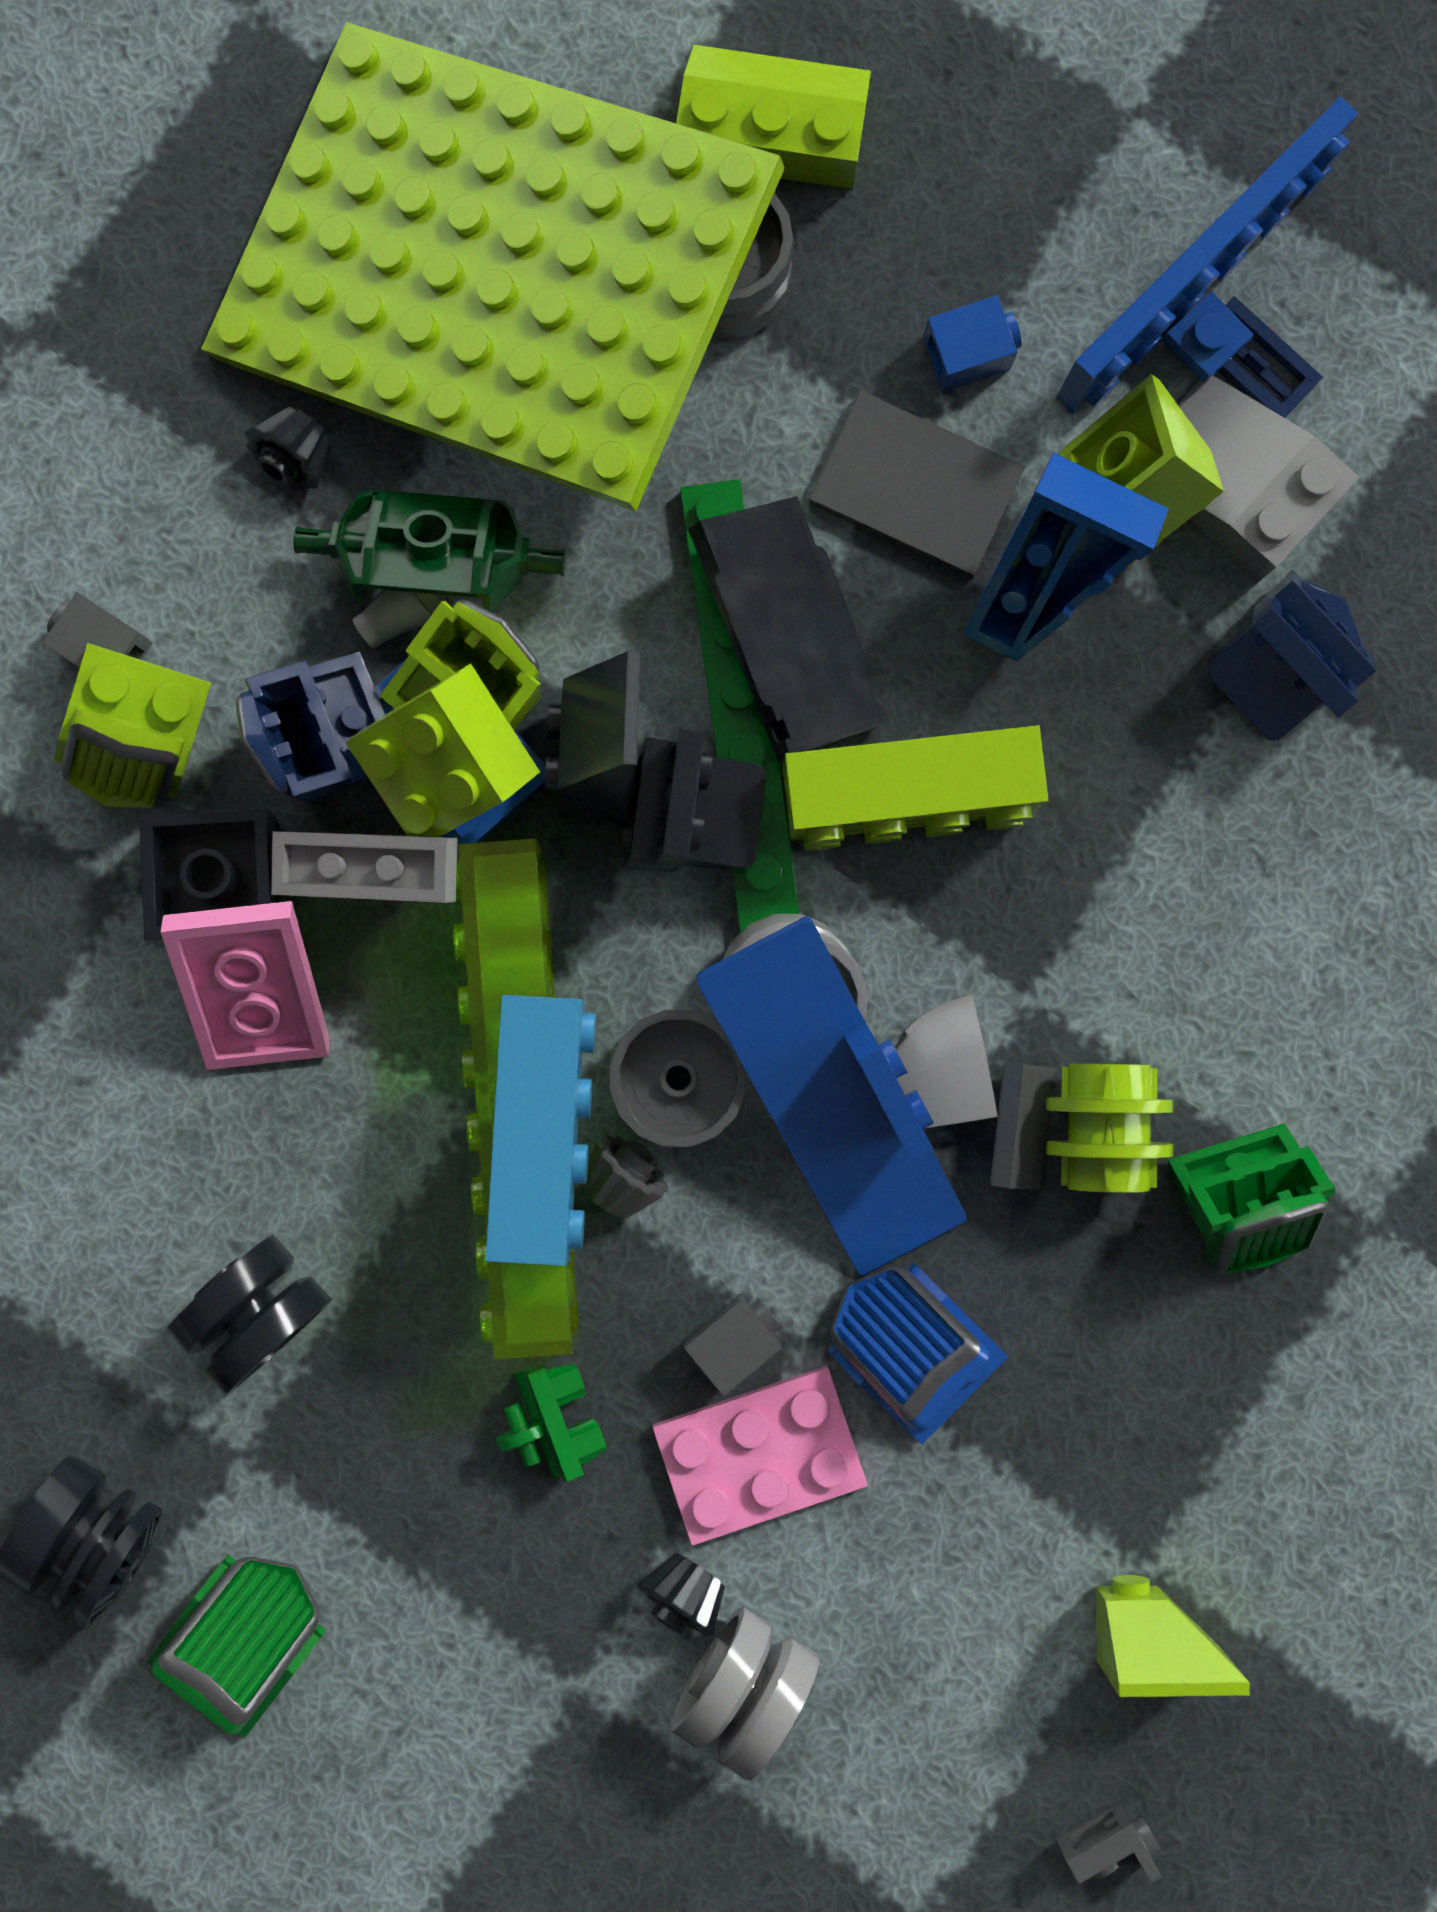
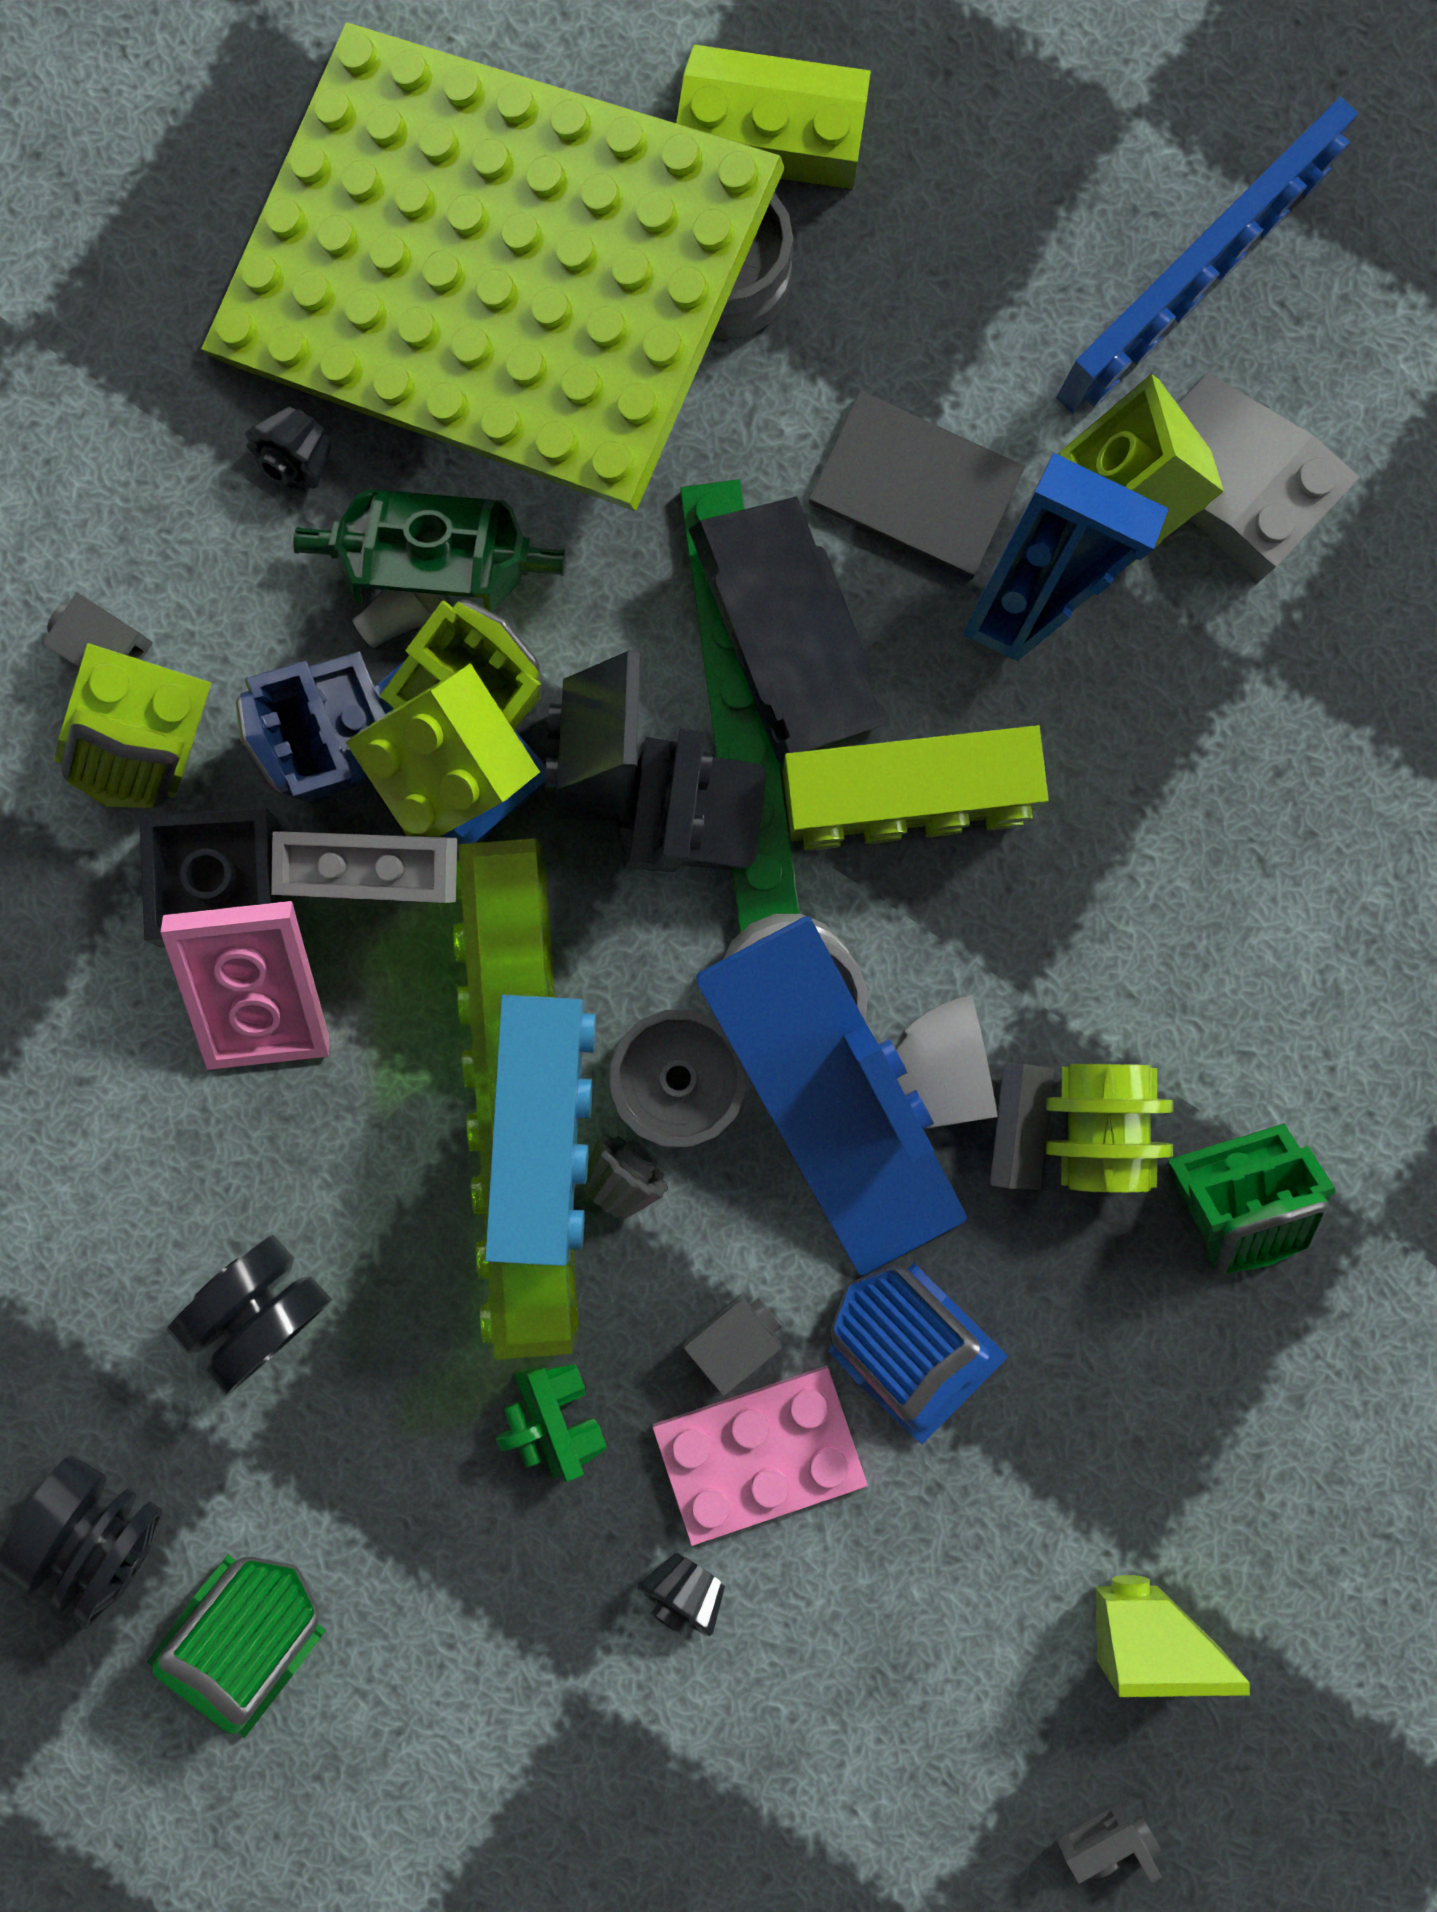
(745, 1693): light grey wheel -> none
(972, 342): blue brick -> none
(1208, 337): blue plate -> none
(1281, 353): dark blue tile -> none
(1293, 658): dark blue piece -> none

